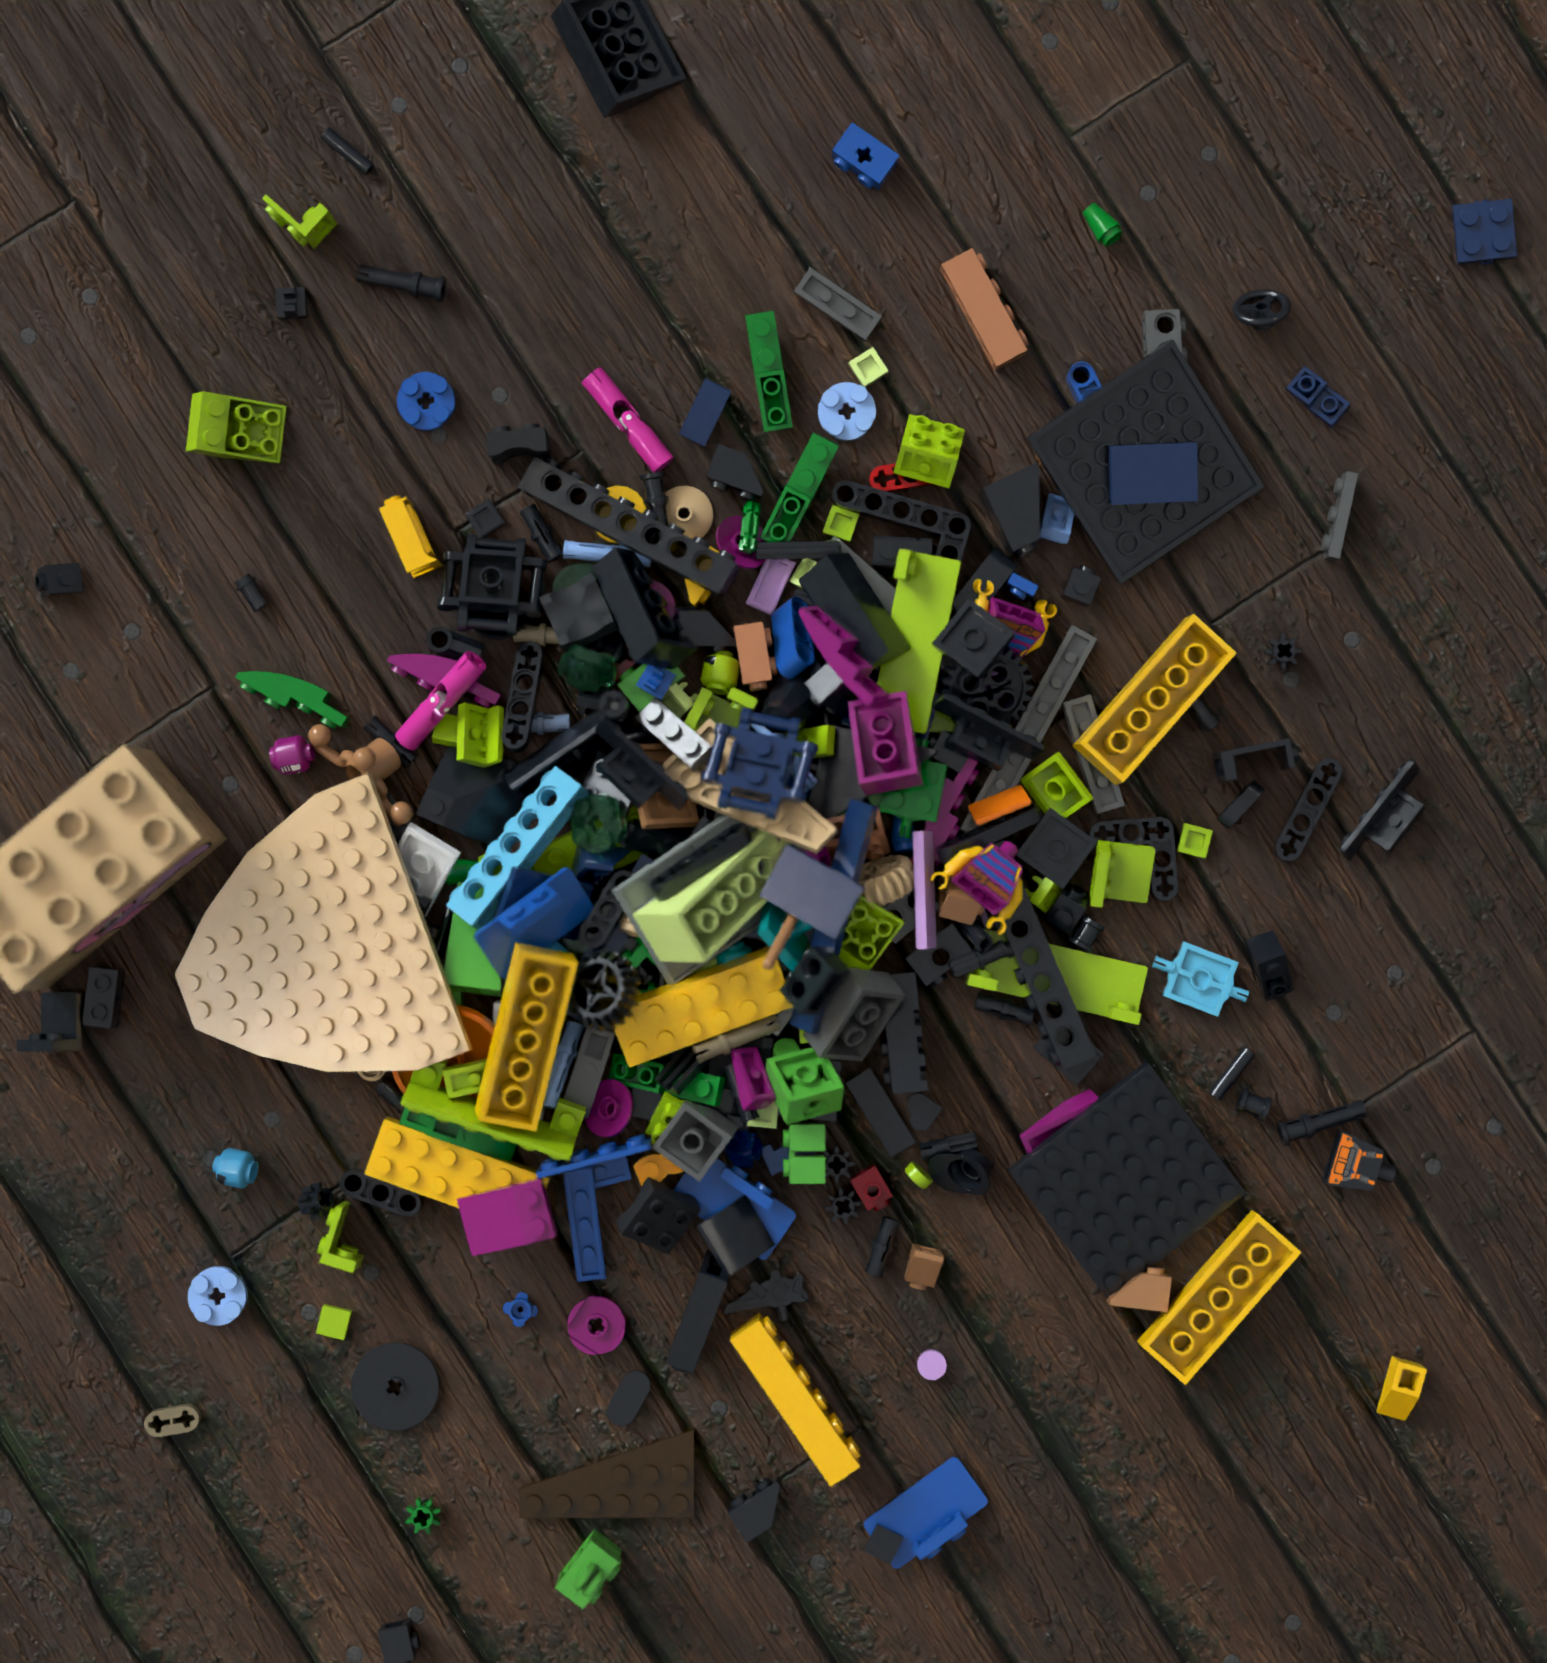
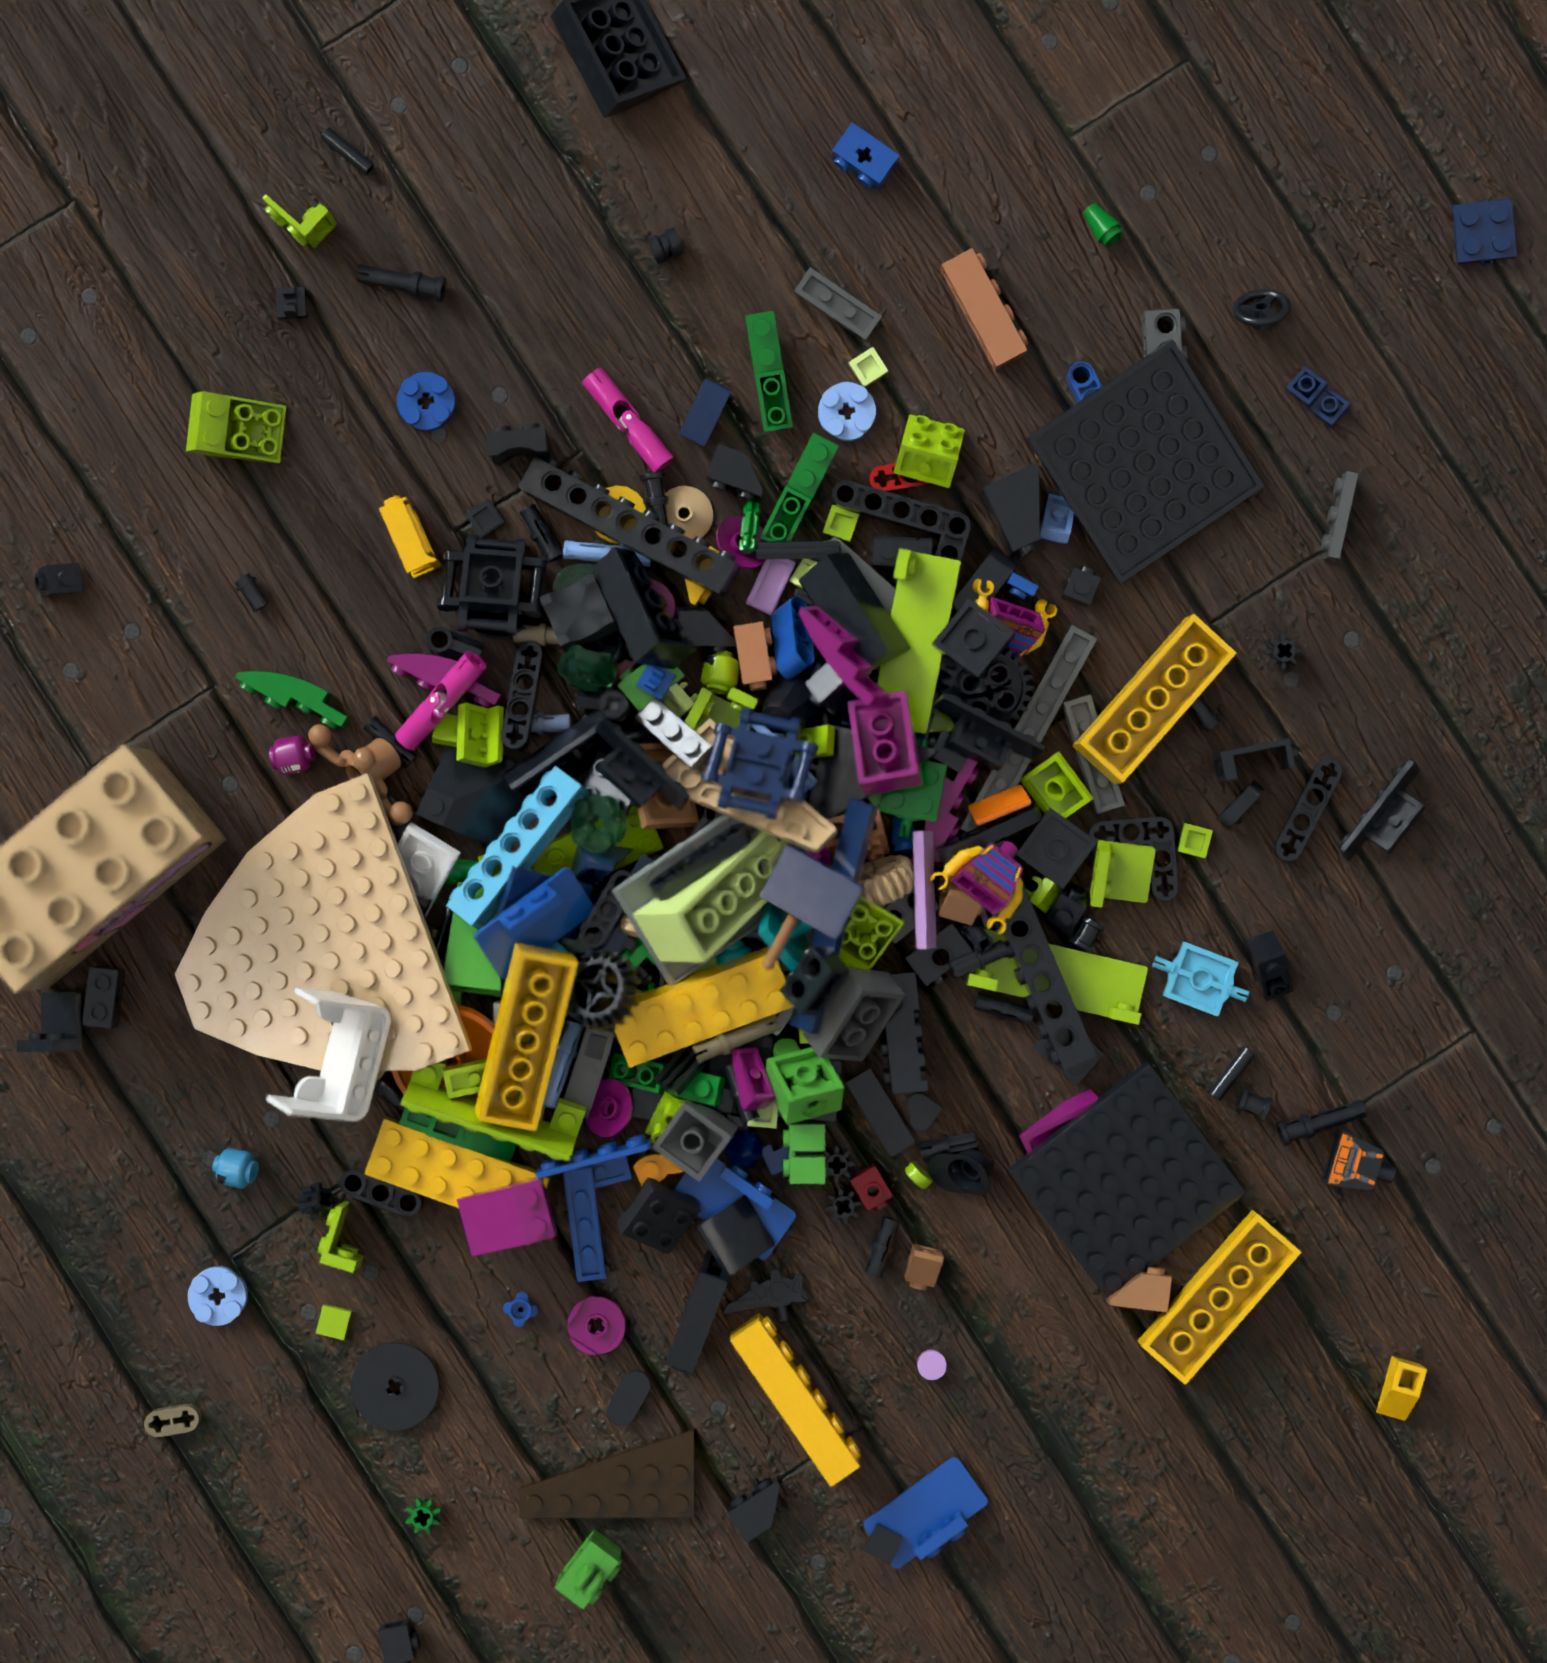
(349, 1060): none -> white windscreen
(651, 840): black hinge -> none
(665, 245): none -> black wheel
(1153, 473): dark blue tile -> none

